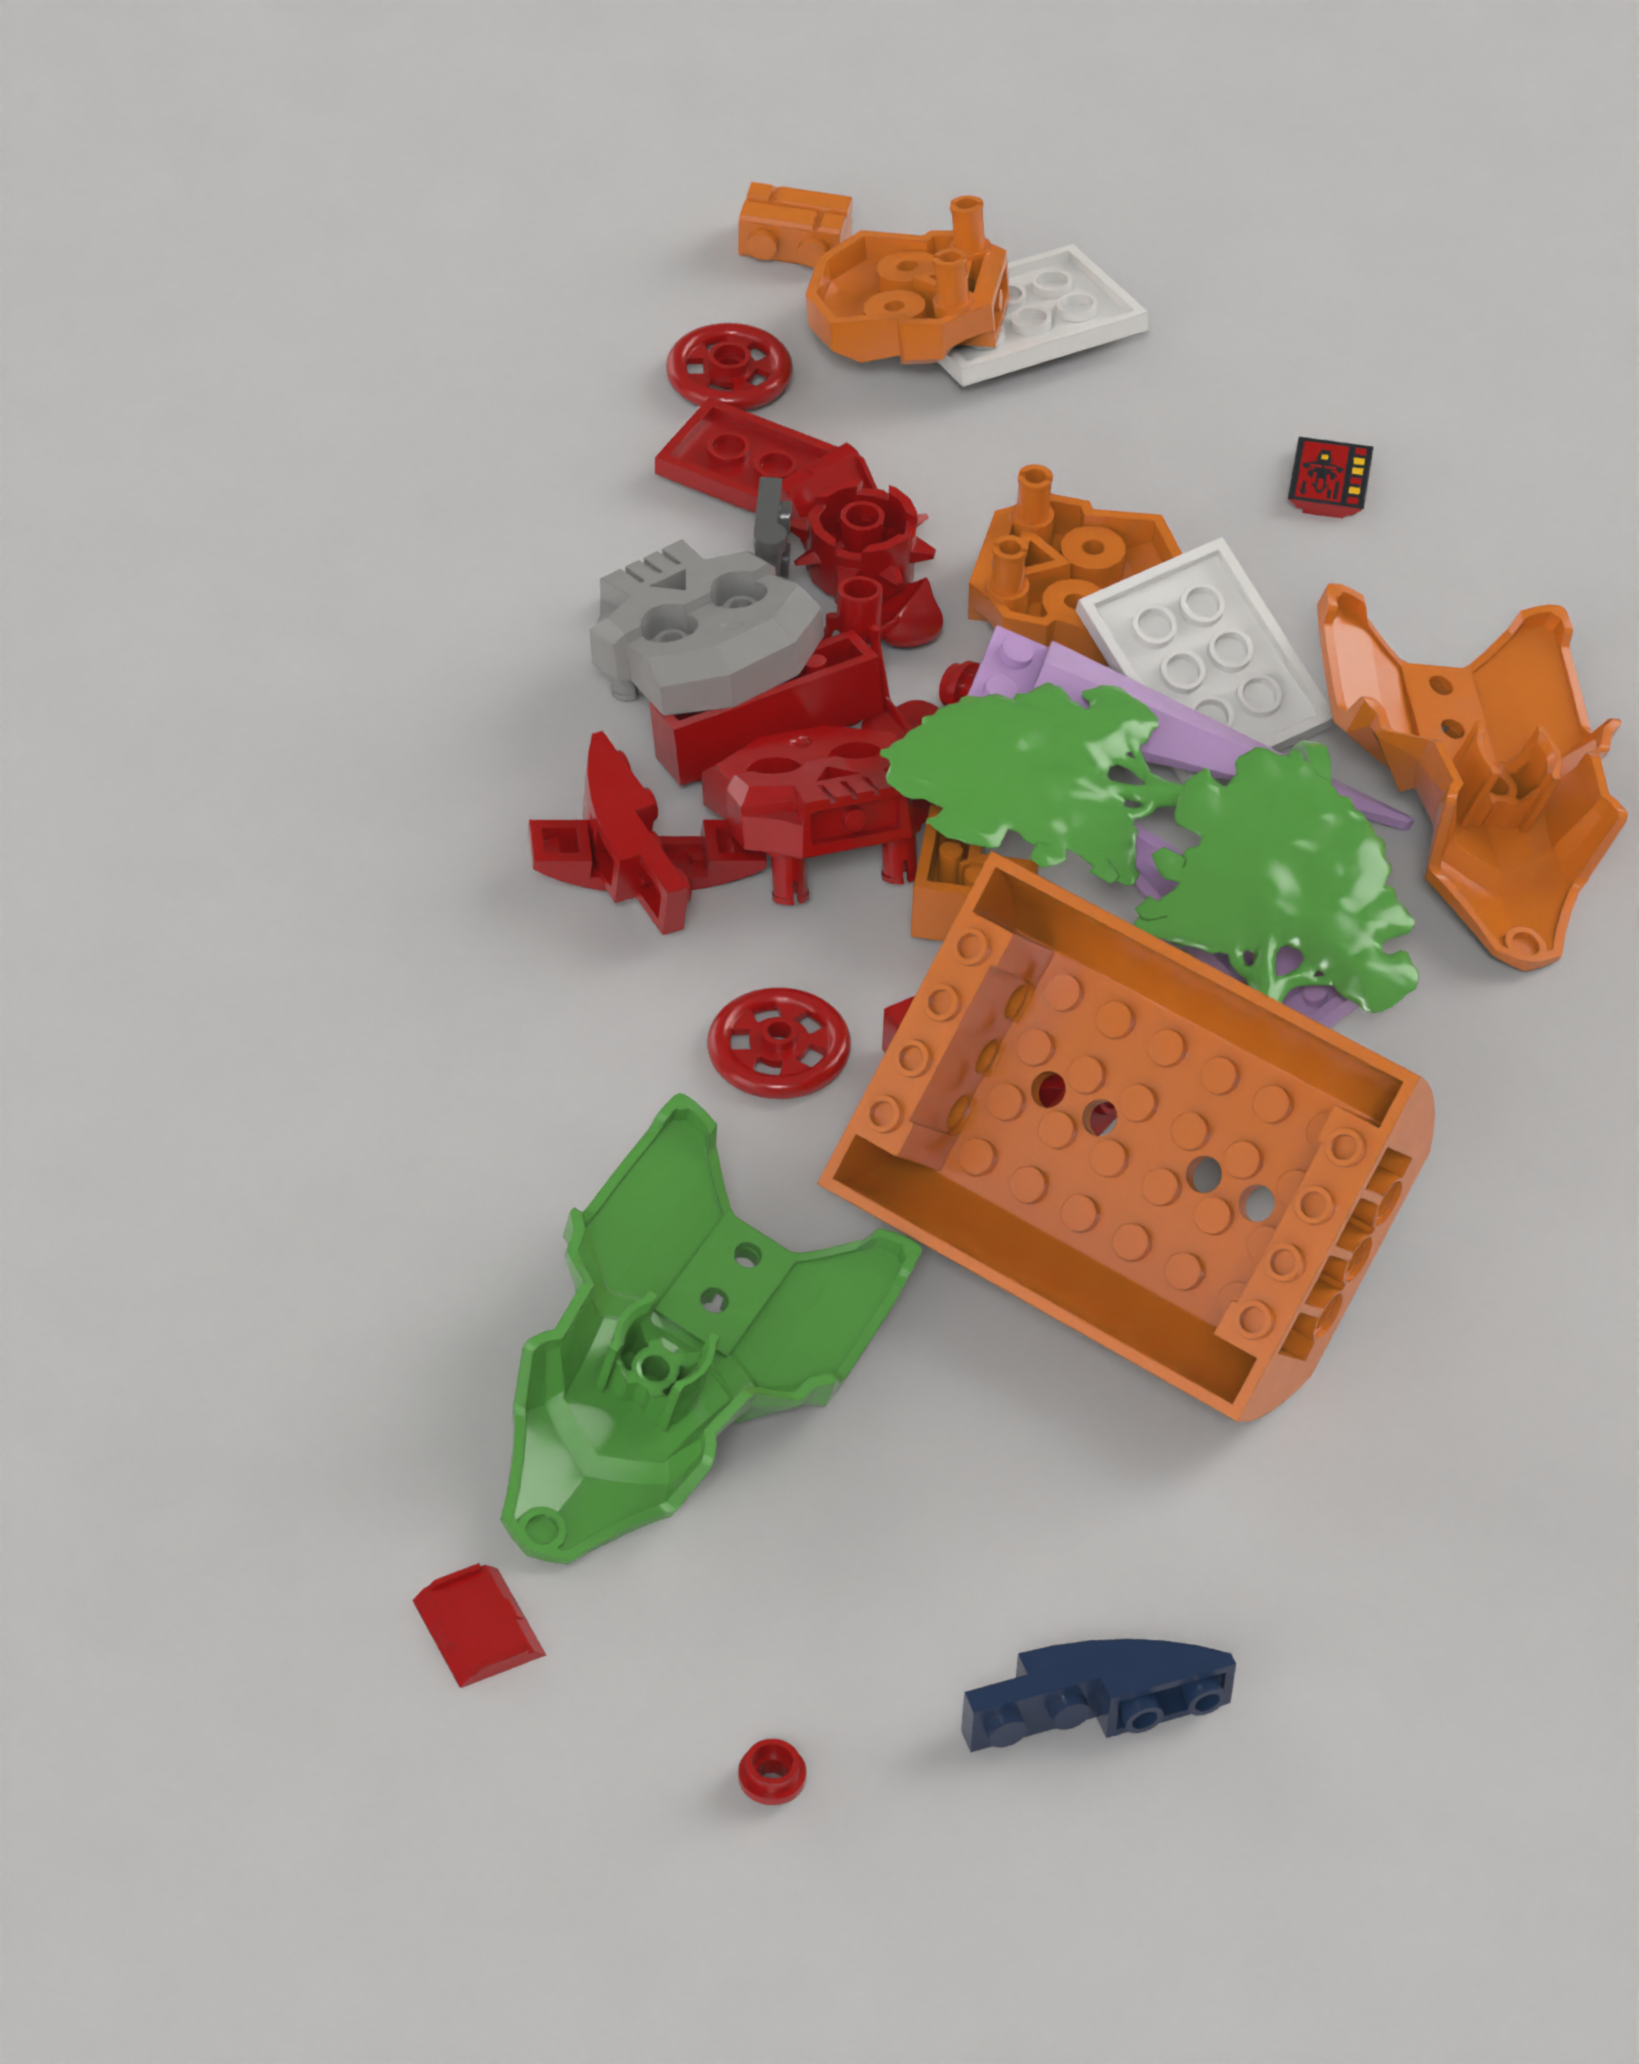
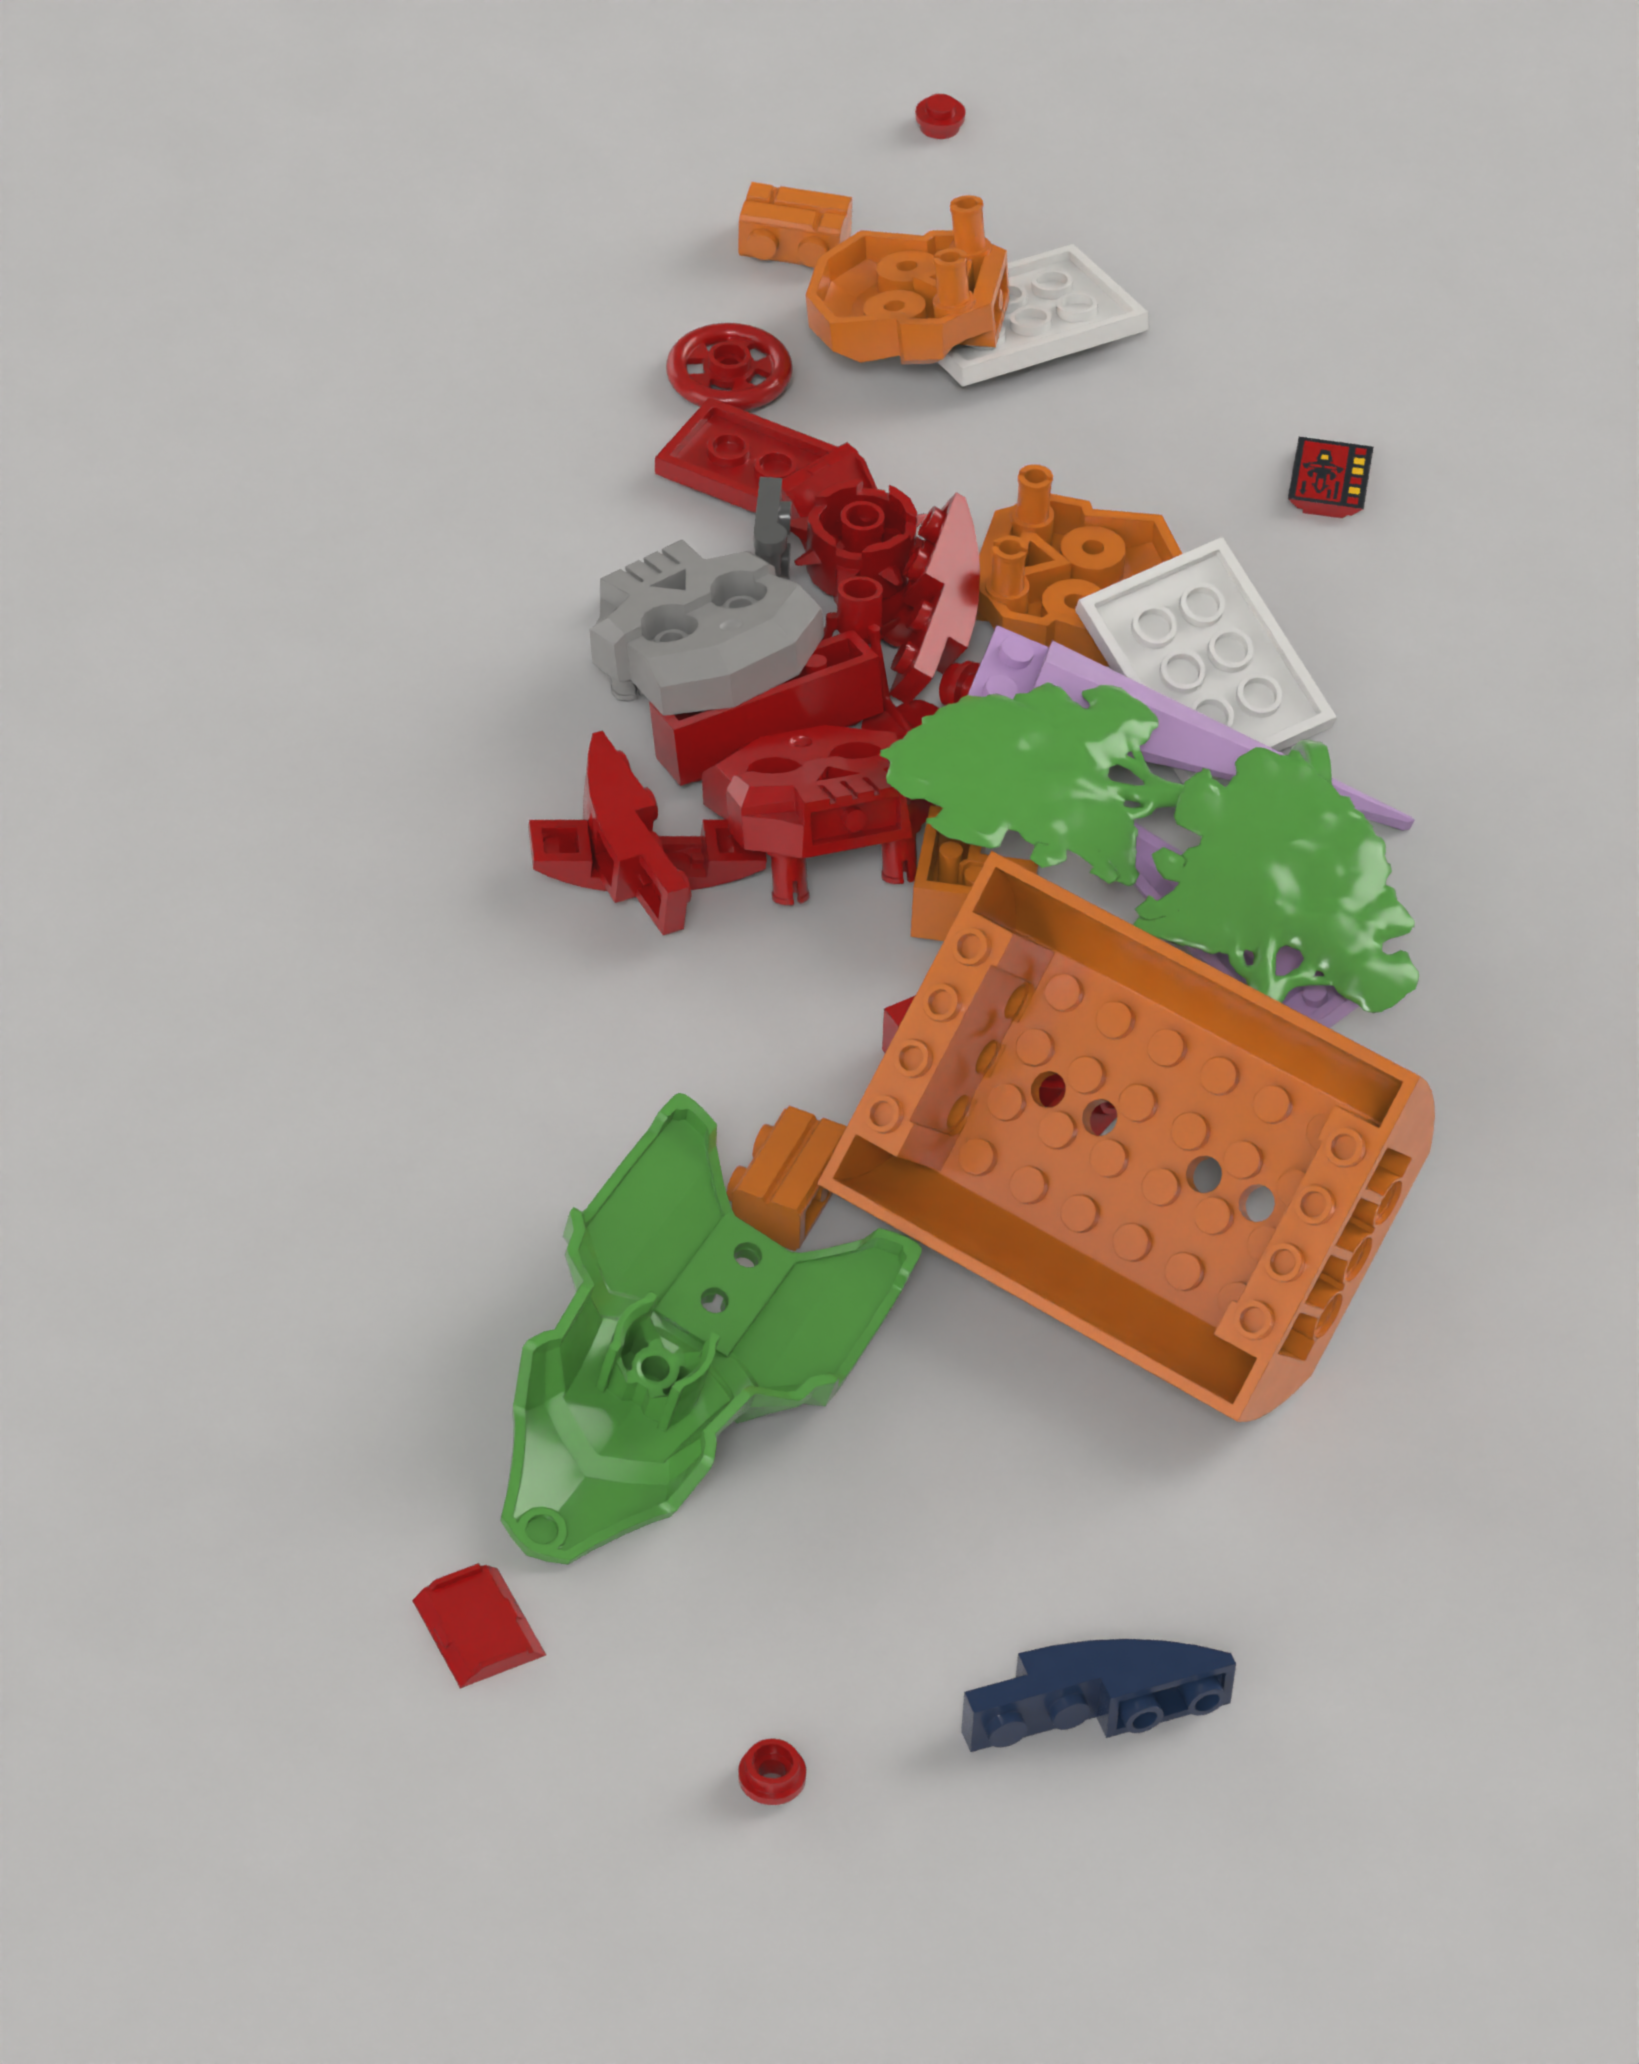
(780, 1185): none -> orange brick
(795, 1077): red plate -> none
(940, 116): none -> red plate
(944, 597): none -> slope
(1507, 783): orange piece -> none

